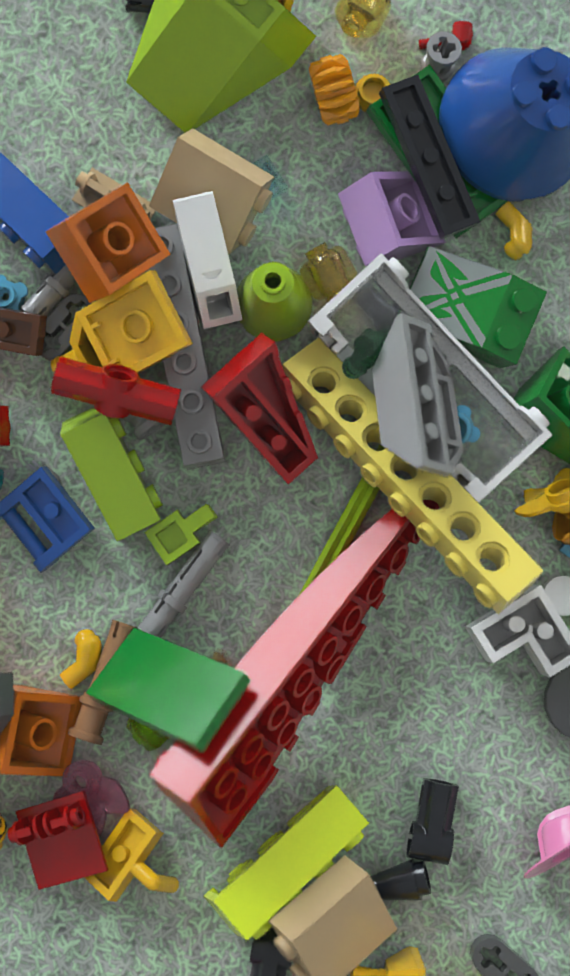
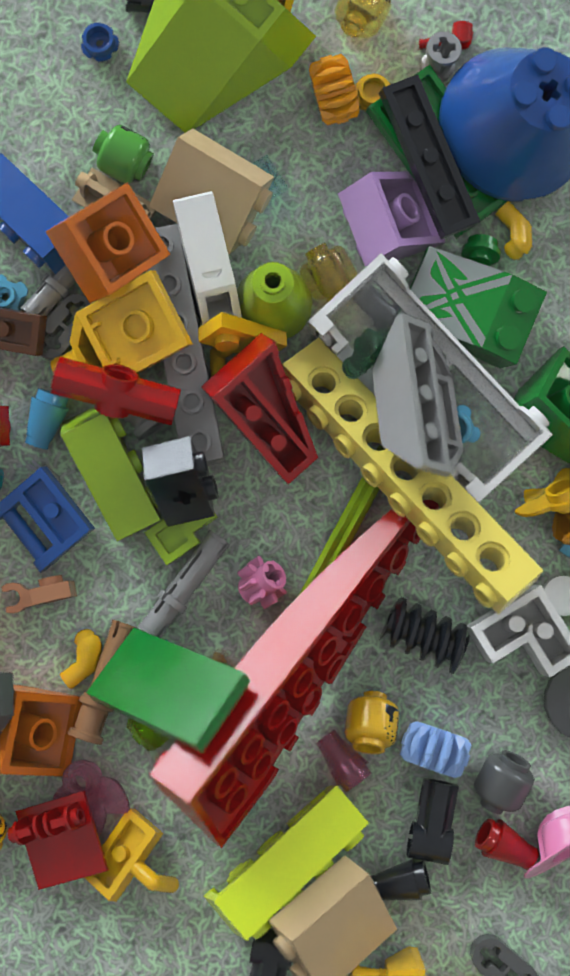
(45, 418): none -> dark azure cone
(50, 590): none -> nougat plate
(98, 32): none -> blue plate
(123, 154): none -> bright green head
(179, 481): none -> black brick
(232, 334): none -> yellow plate
(262, 582): none -> bright pink gear
(343, 761): none -> clear pink cone
(371, 723): none -> yellow head
(426, 634): none -> black piece
(435, 749): none -> light blue gear
(481, 249): none -> green plate
(504, 782): none -> dark grey head
(504, 844): none -> red cone

